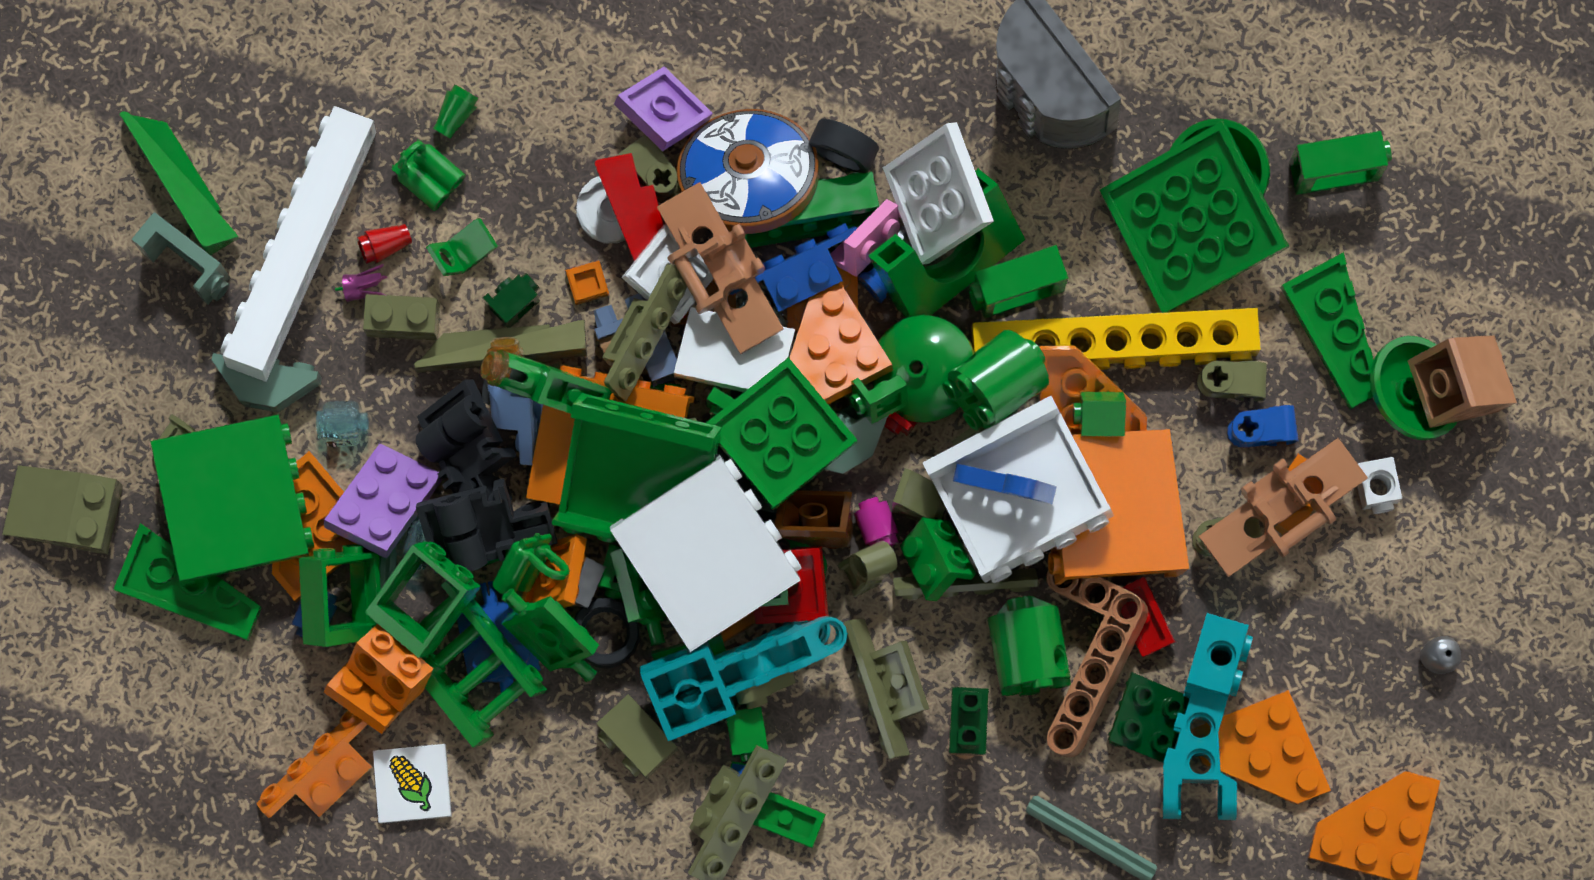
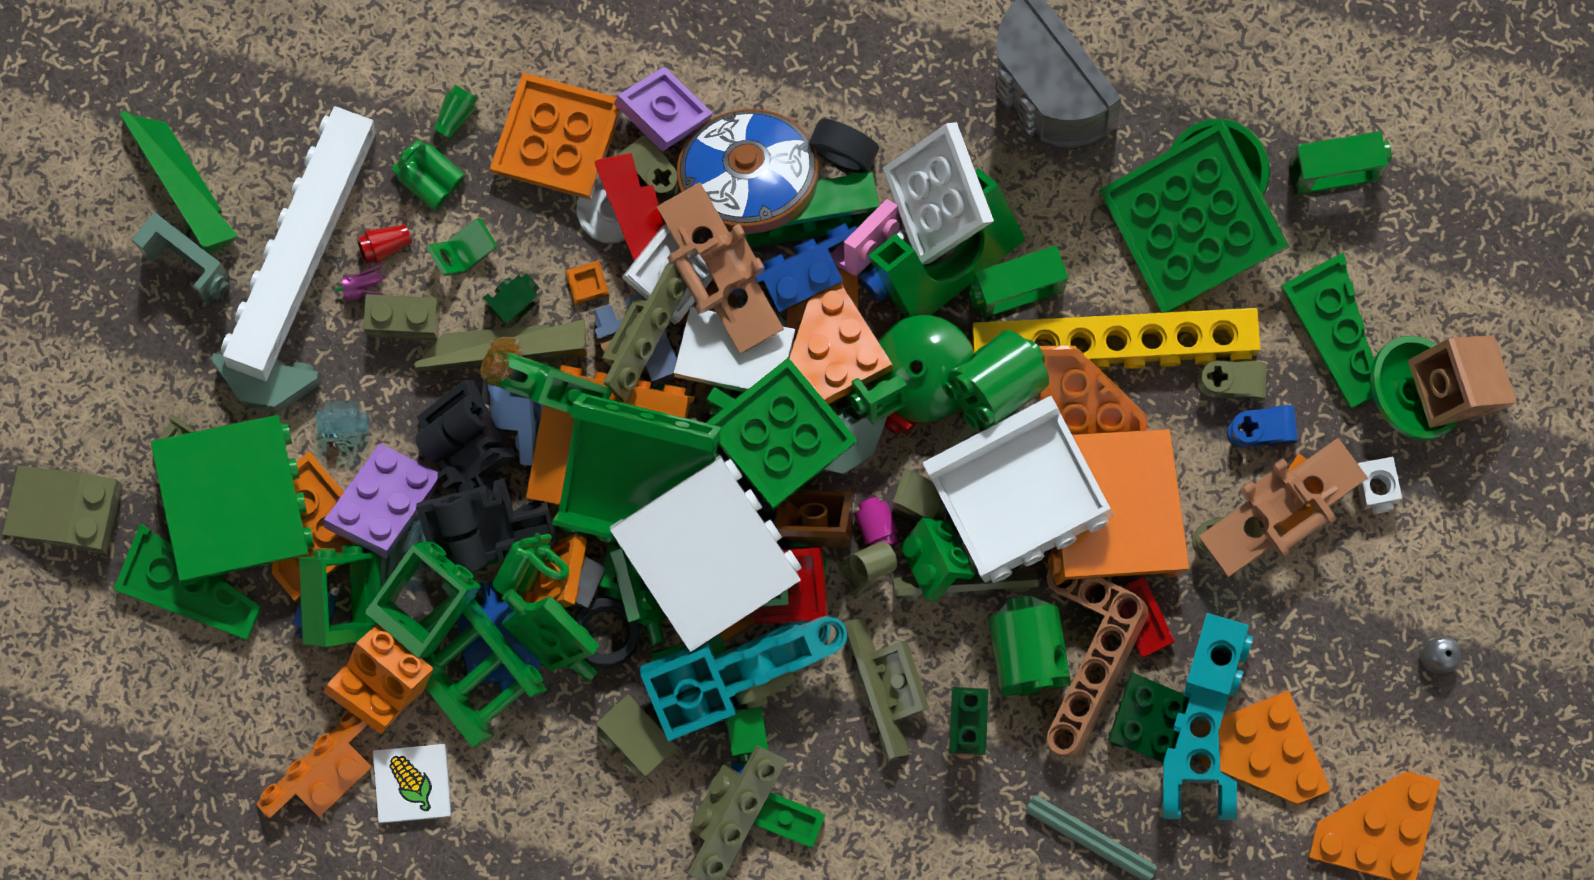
(556, 136): none -> orange plate
(1005, 483): blue beam -> none
(1100, 413): green brick -> none

